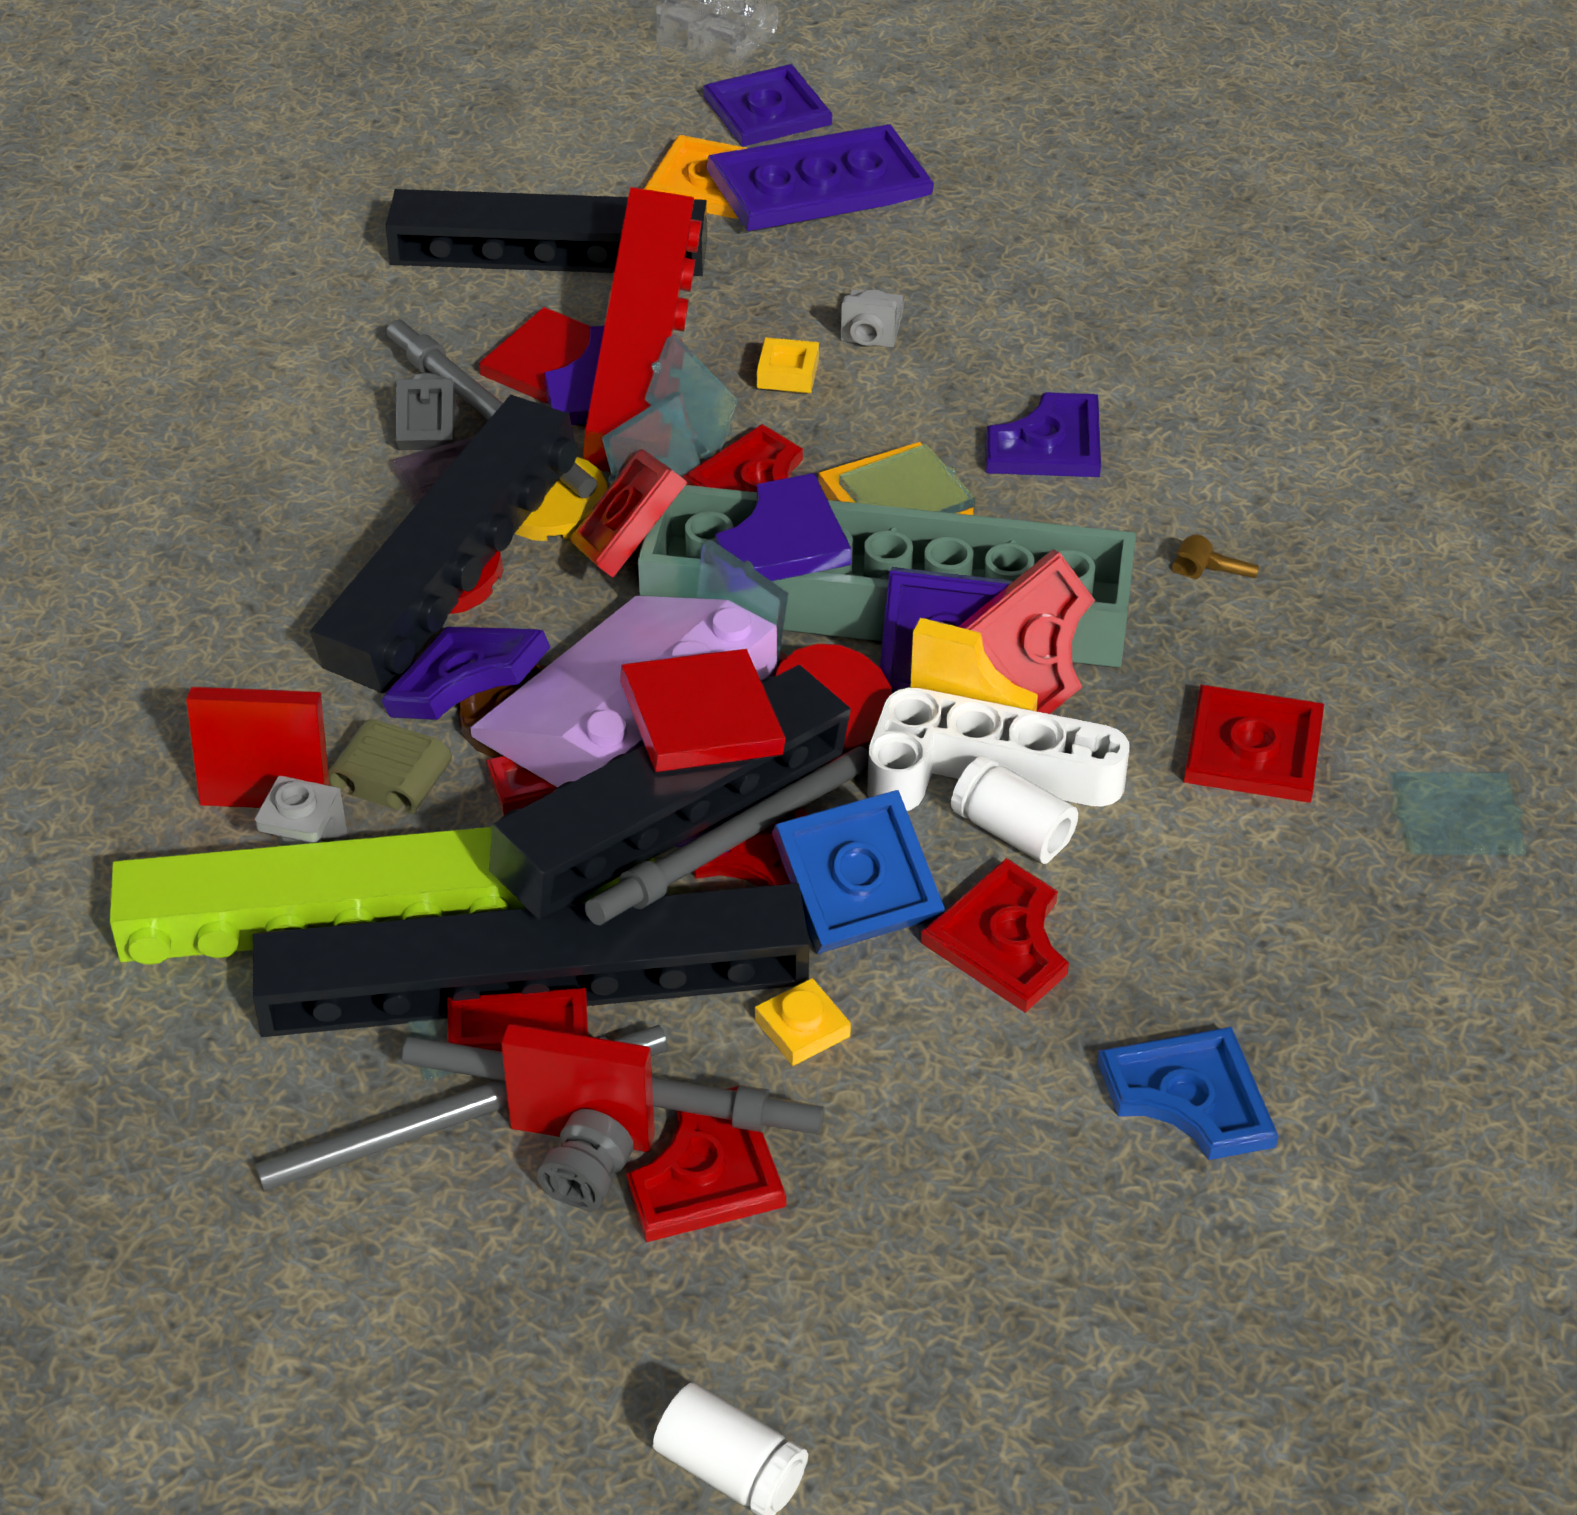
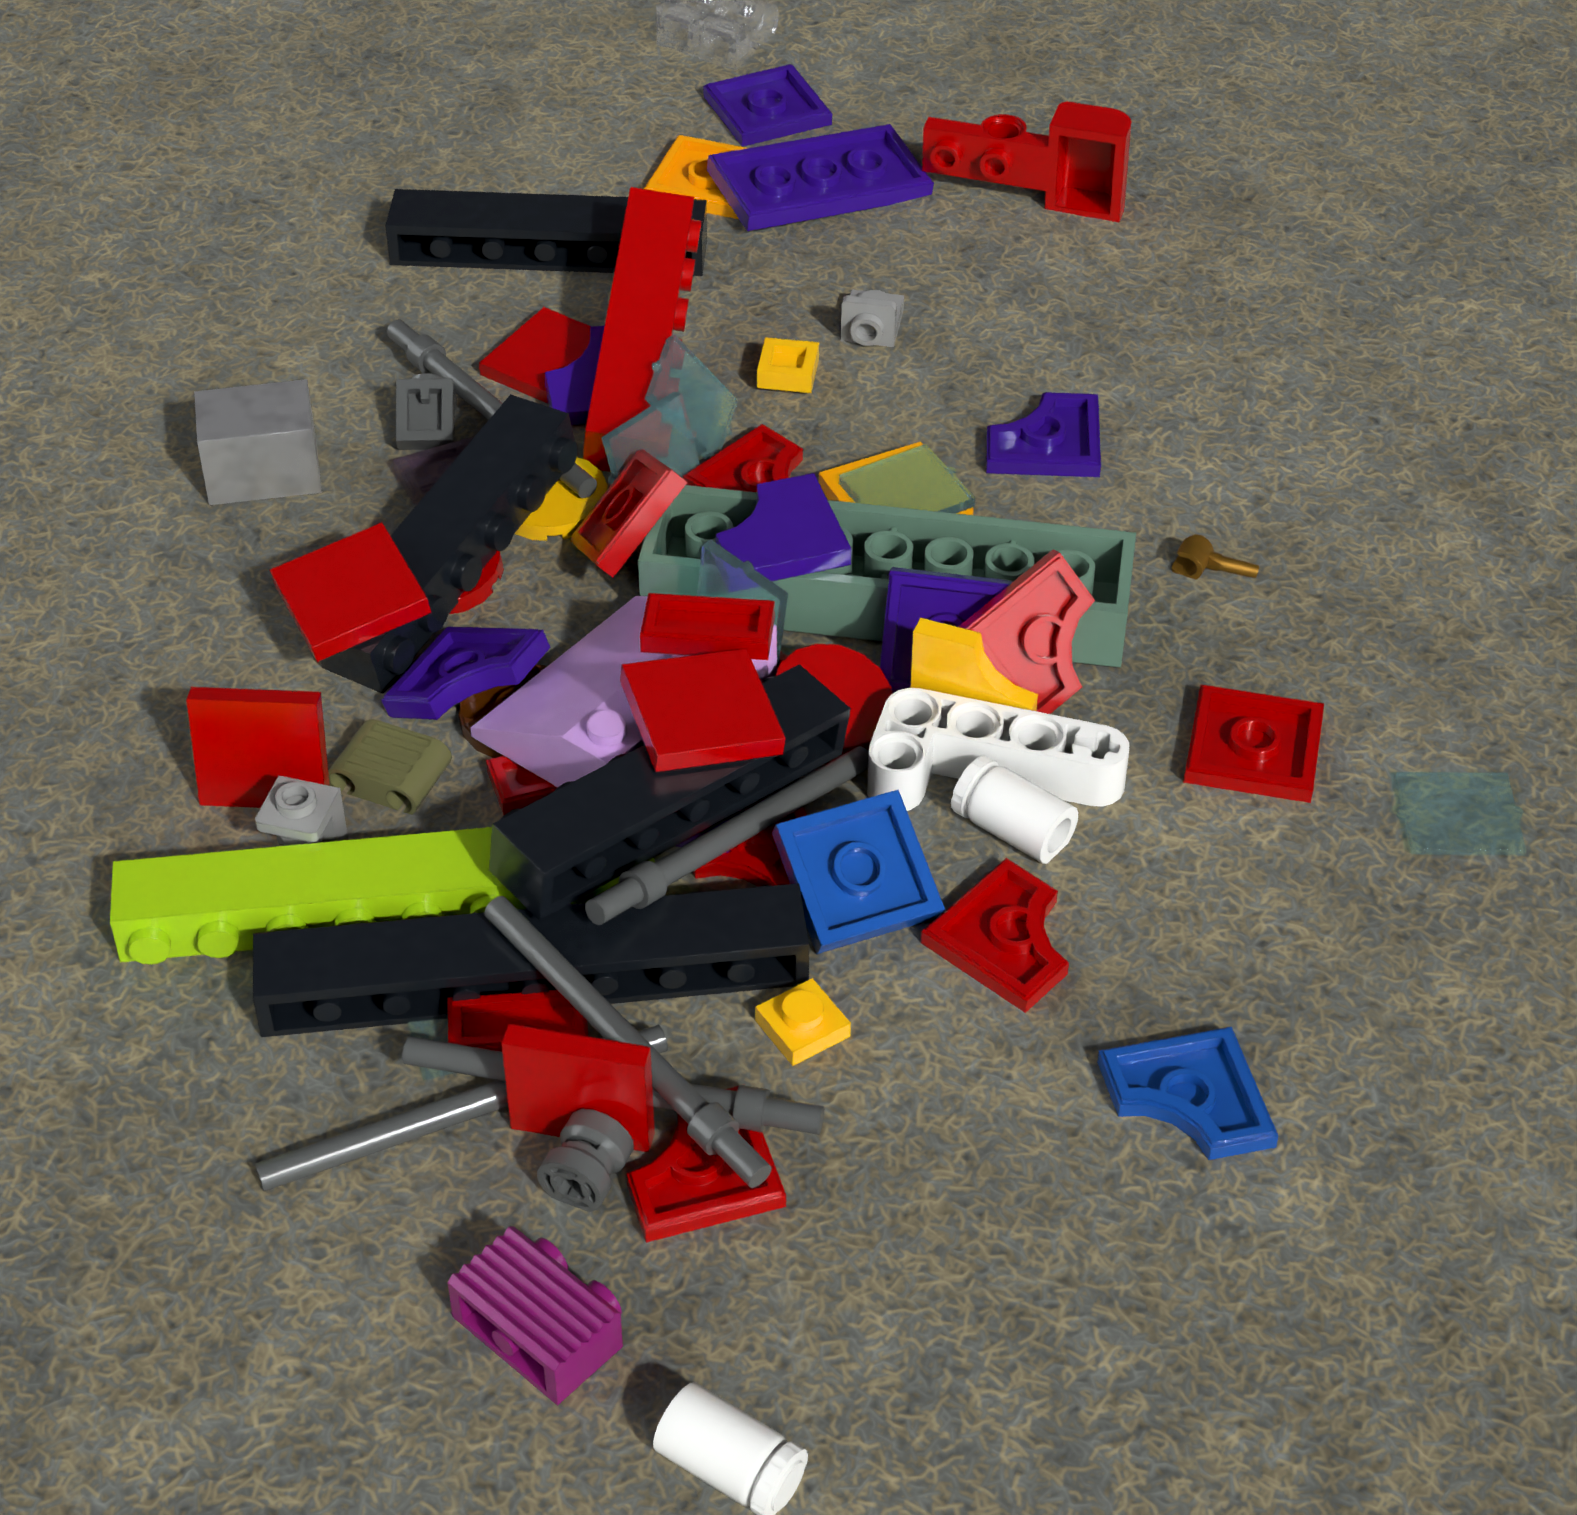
(257, 442): none -> flat silver piece
(350, 591): none -> red tile
(537, 1313): none -> magenta brick
(706, 625): none -> red tile
(708, 1123): none -> dark grey bar
(1076, 164): none -> red plate

